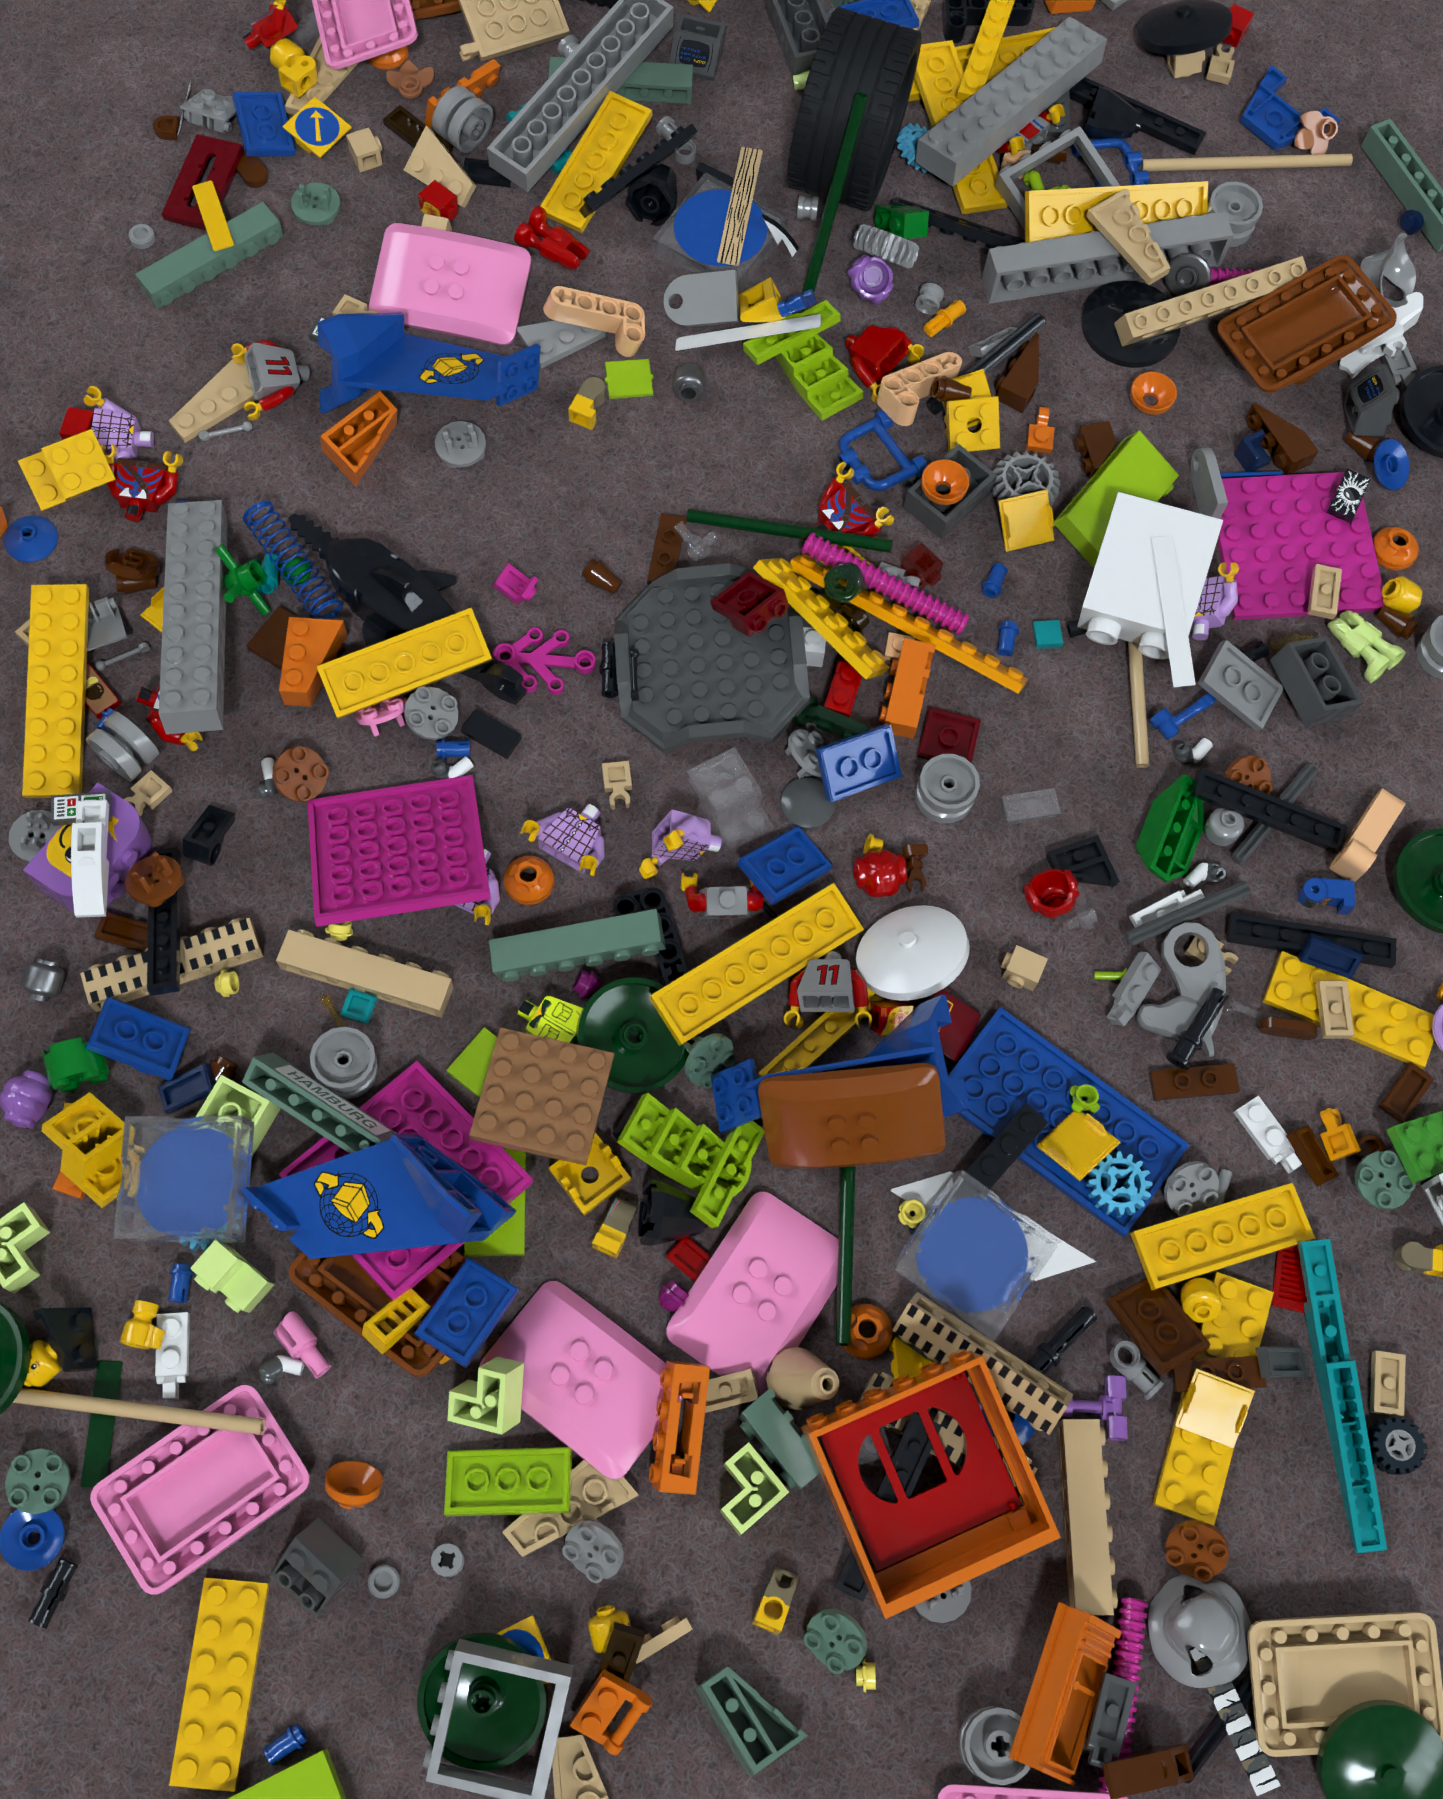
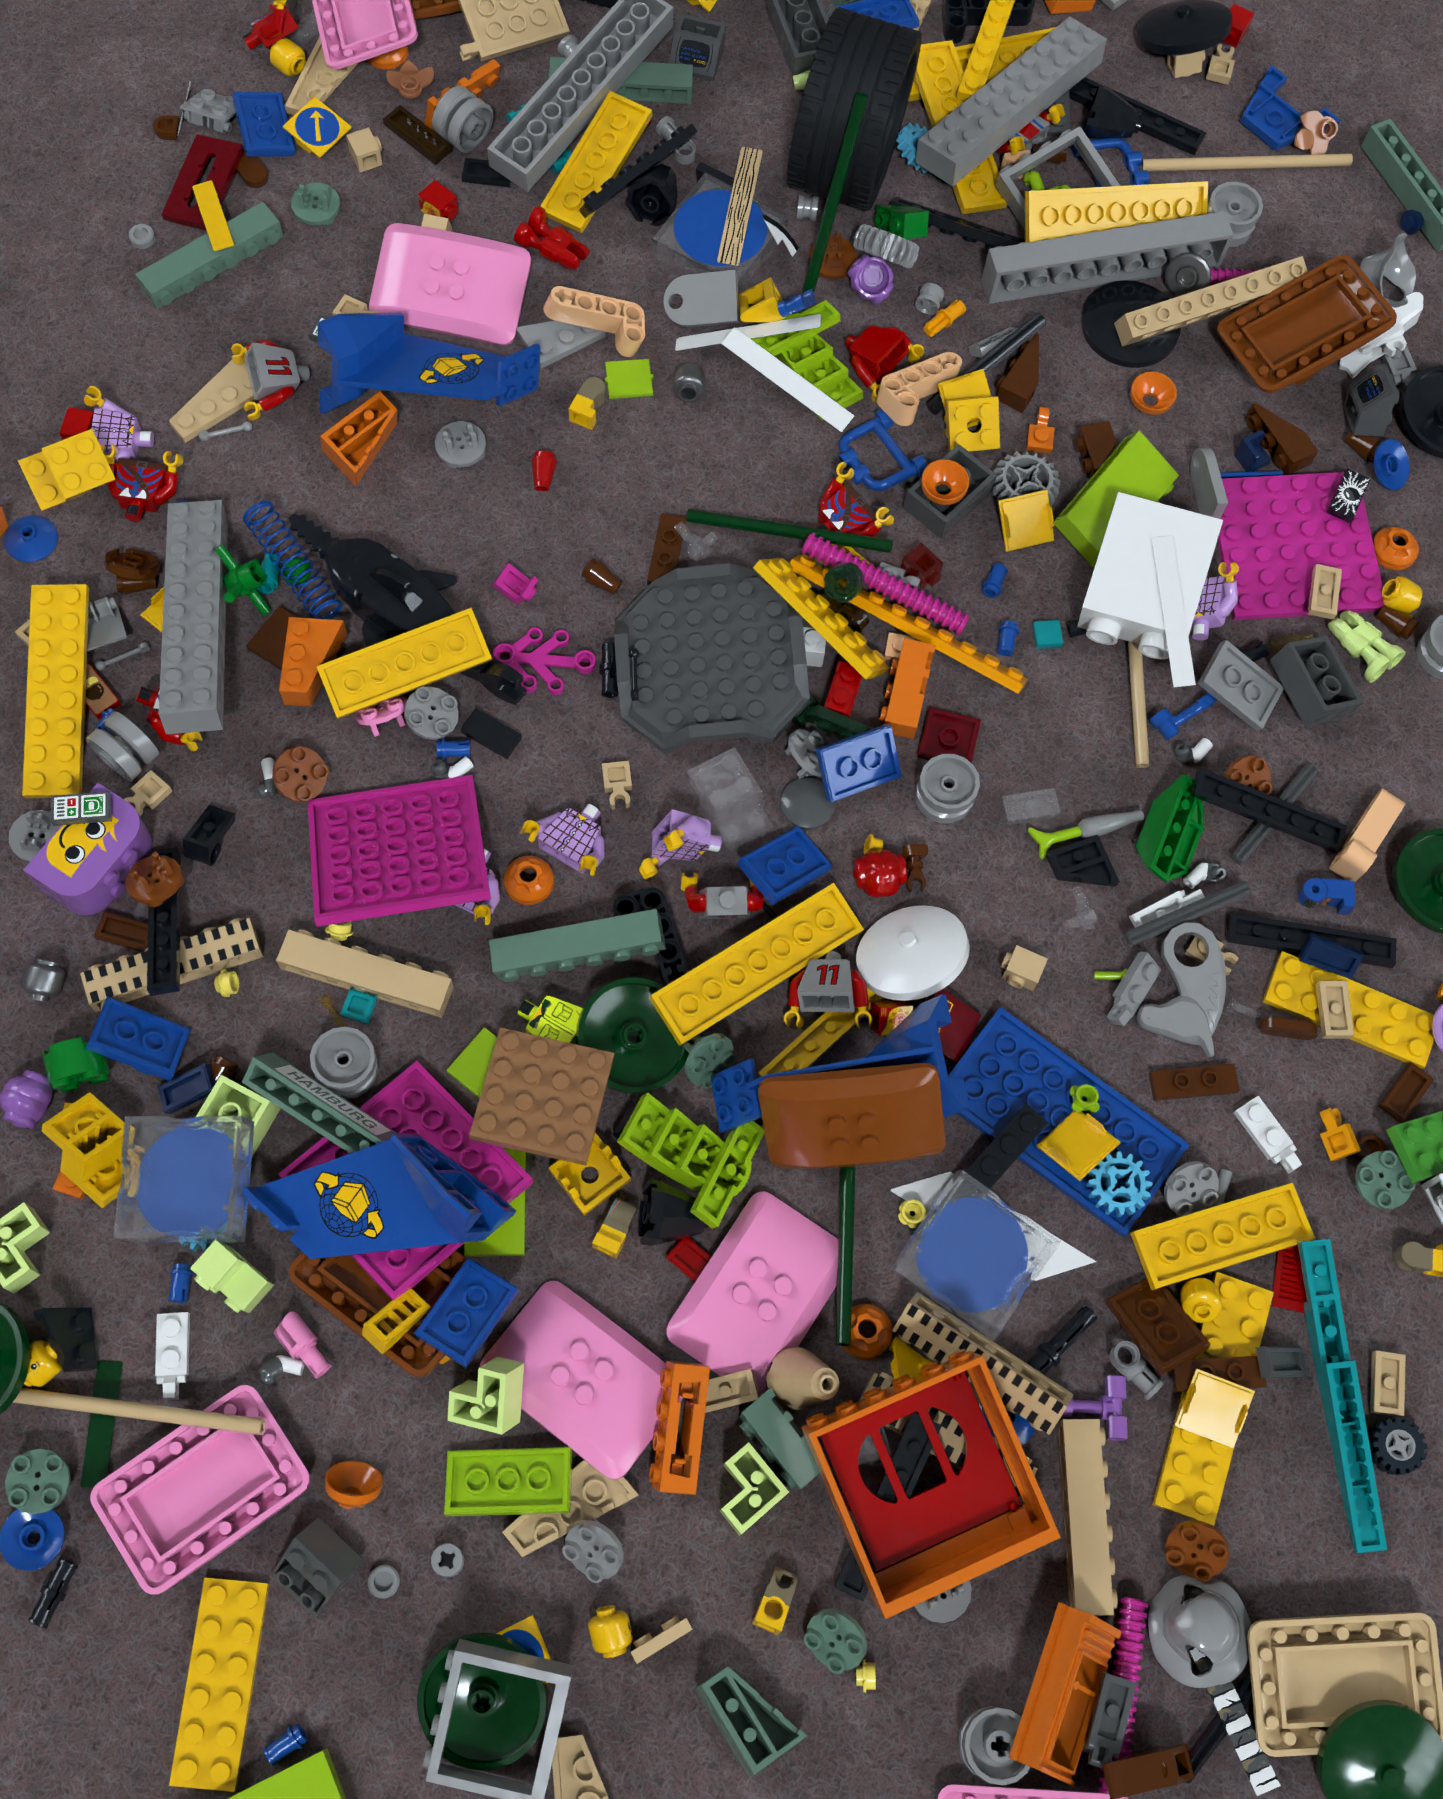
(89, 858): white slope -> none
(139, 1330): yellow piece -> none
(299, 76): yellow leg -> none
(433, 162): tan wing -> none
(543, 469): none -> red cone
(586, 984): magenta plate -> none
(602, 1705): orange plate -> none
(621, 1652): dark brown plate -> none
(672, 1296): magenta plate -> none
(751, 603): dark red plate -> none
(787, 379): none -> white sticker
(838, 257): none -> dark orange plate
(948, 389): reddish brown cone -> none
(1052, 892): red hair -> none
(1086, 828): none -> piece
(1124, 229): tan wing -> none
(1191, 1040): black pin -> none
(1223, 827): light grey head -> none
(1312, 1155): reddish brown tile -> none

